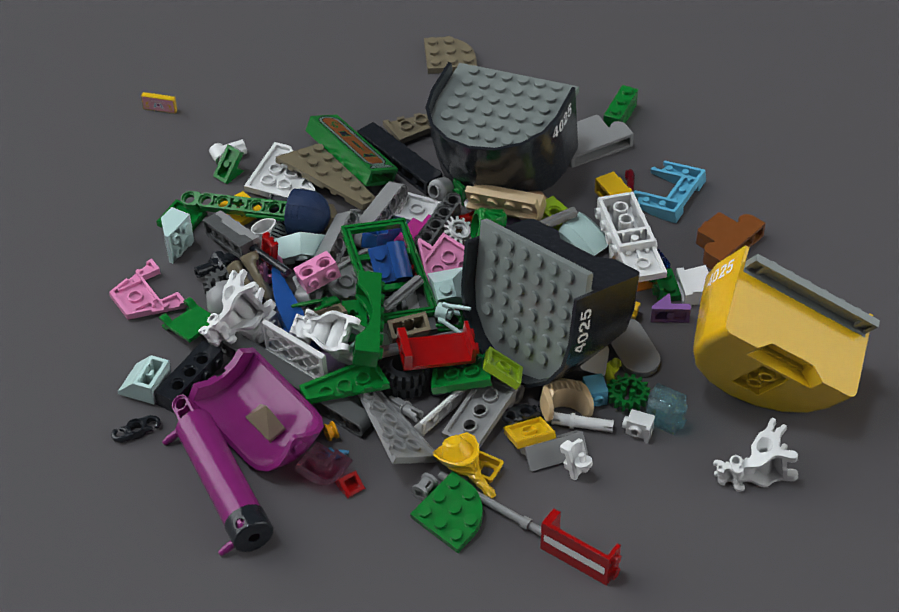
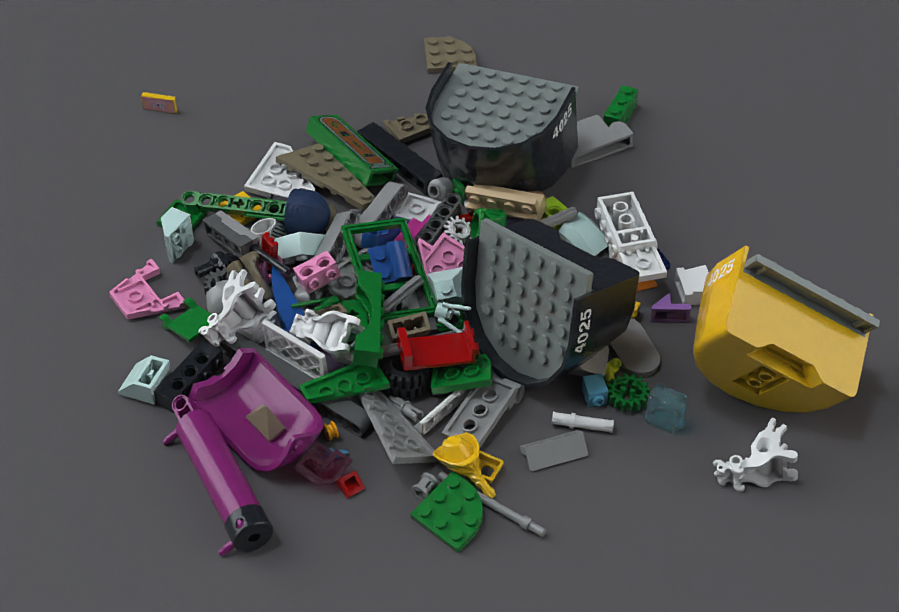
(142, 422): black piece -> none
(218, 149): white piece -> none
(228, 164): green slope -> none
(503, 368): lime tile -> none
(518, 417): black piece -> none
(529, 432): yellow tile -> none
(566, 394): tan animal -> none
(576, 458): white hips -> none
(578, 553): red panel -> none
(610, 185): yellow brick -> none
(629, 177): dark red piece -> none
(639, 424): white brick -> none
(667, 285): green bracket -> none
(671, 207): medium azure wedge -> none
(725, 236): dark orange brick -> none

